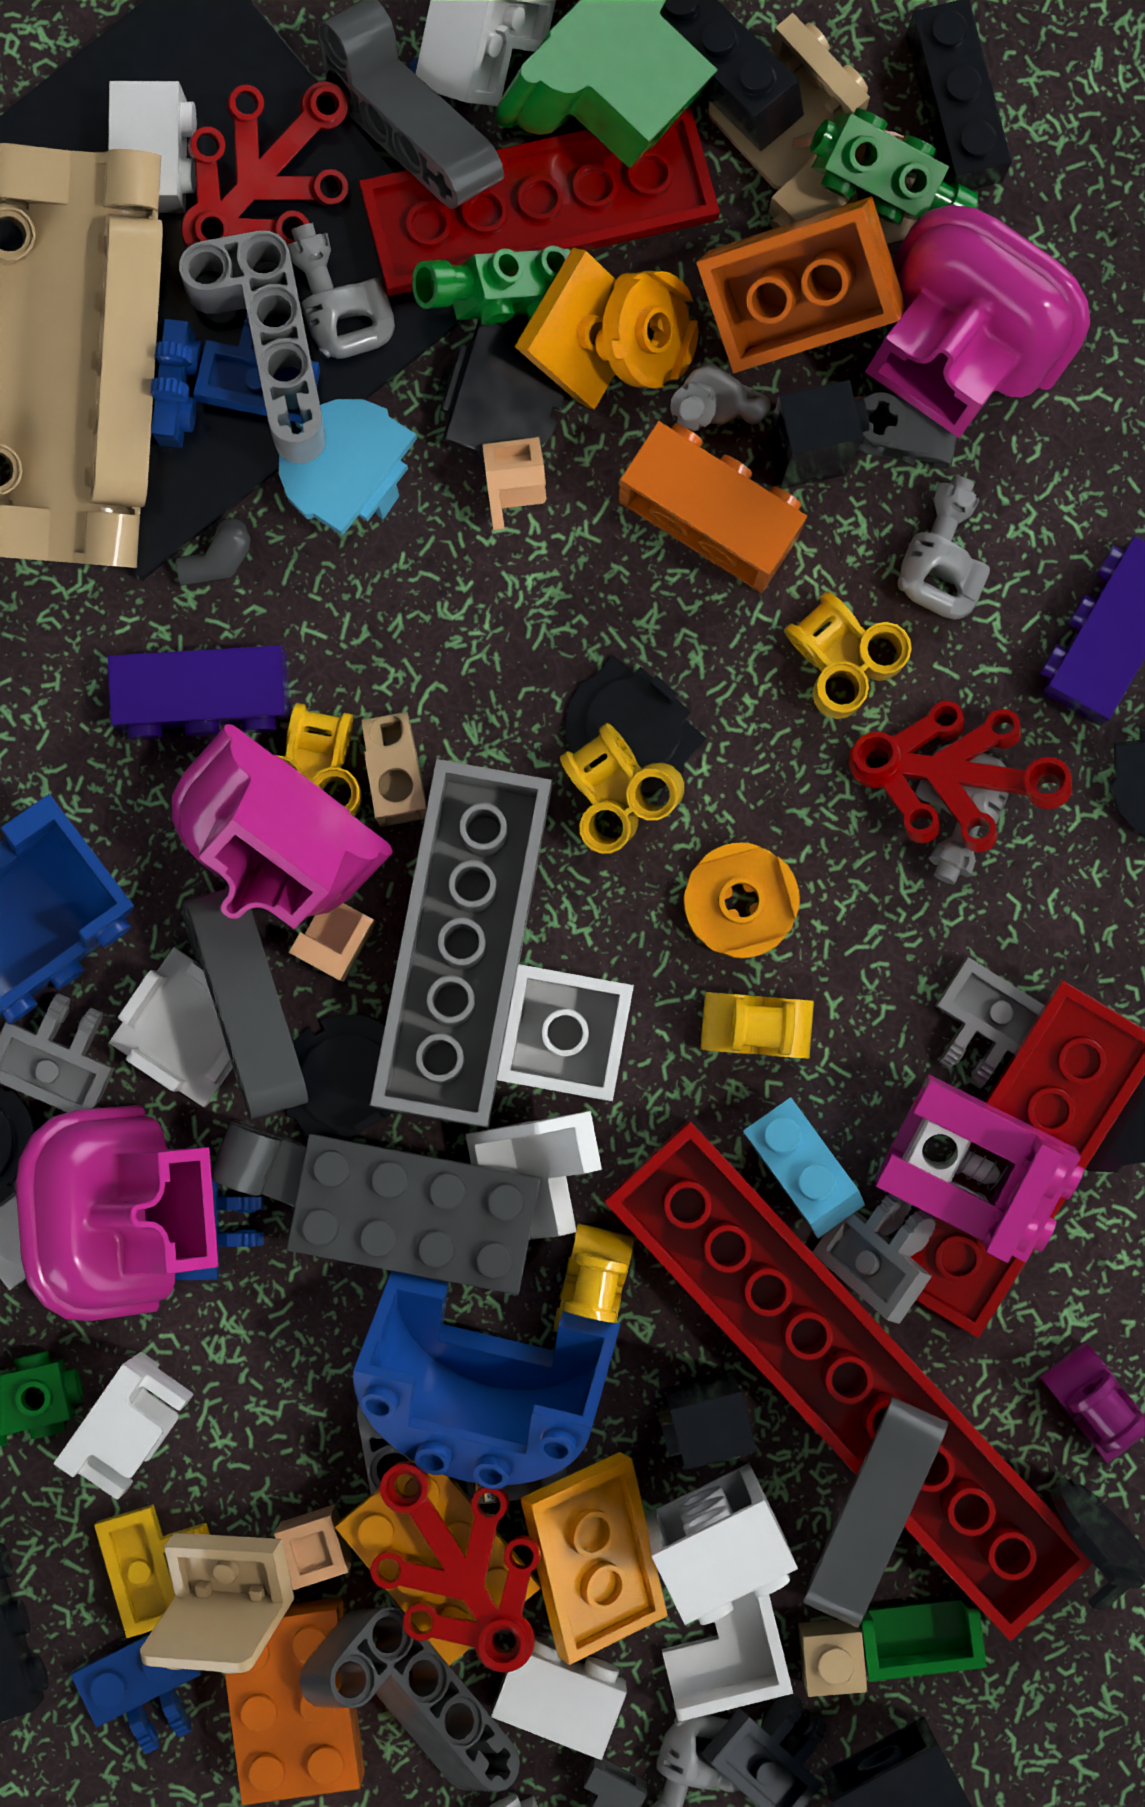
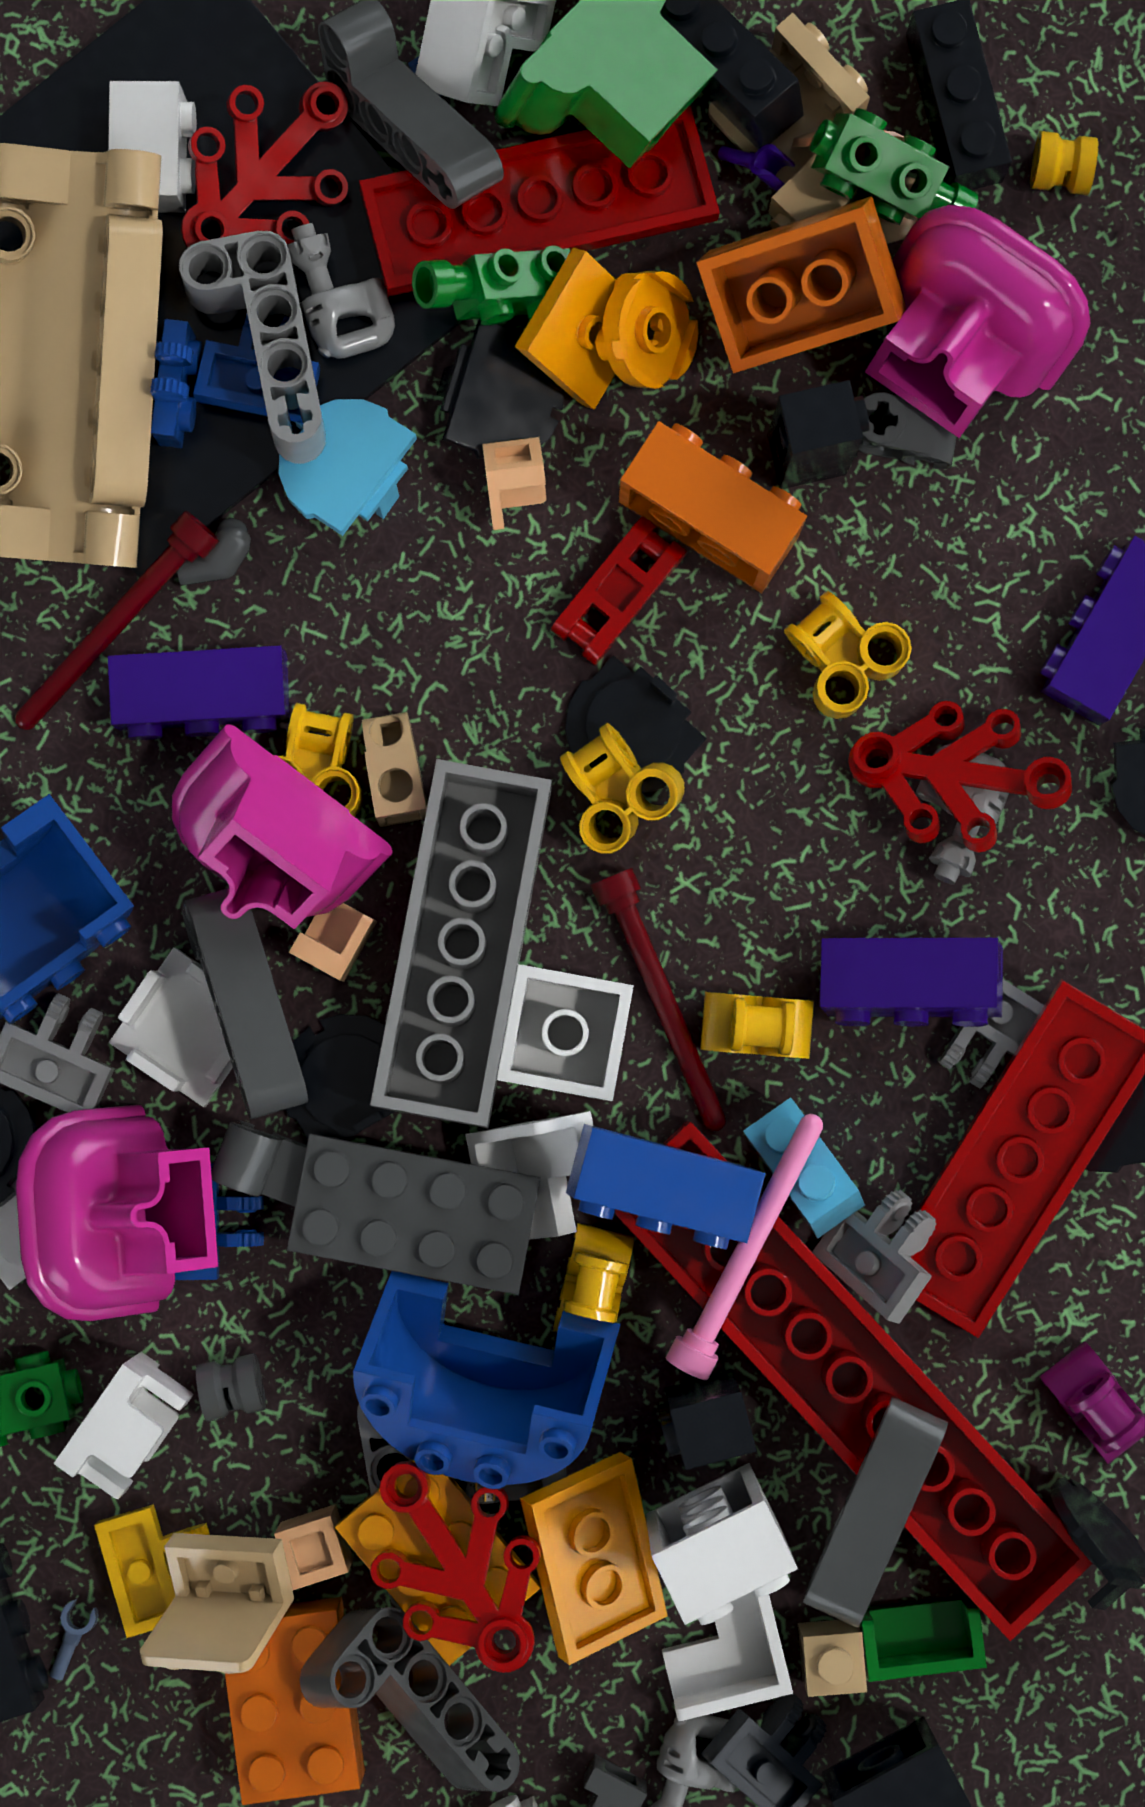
(70, 1639): none -> sand blue hand
(121, 1685): blue hinge -> none
(187, 542): none -> dark red piece
(230, 1387): none -> dark grey wheel
(562, 1701): white brick -> none
(618, 590): none -> red plate
(619, 897): none -> dark red piece
(664, 1187): none -> blue brick
(697, 1348): none -> bright pink piece
(716, 399): light grey piece -> none
(758, 872): light orange plate -> none
(763, 163): none -> dark purple hand
(911, 980): none -> dark purple brick
(943, 558): light grey piece -> none
(1025, 1194): dark pink brick -> none
(1064, 163): none -> yellow wheel

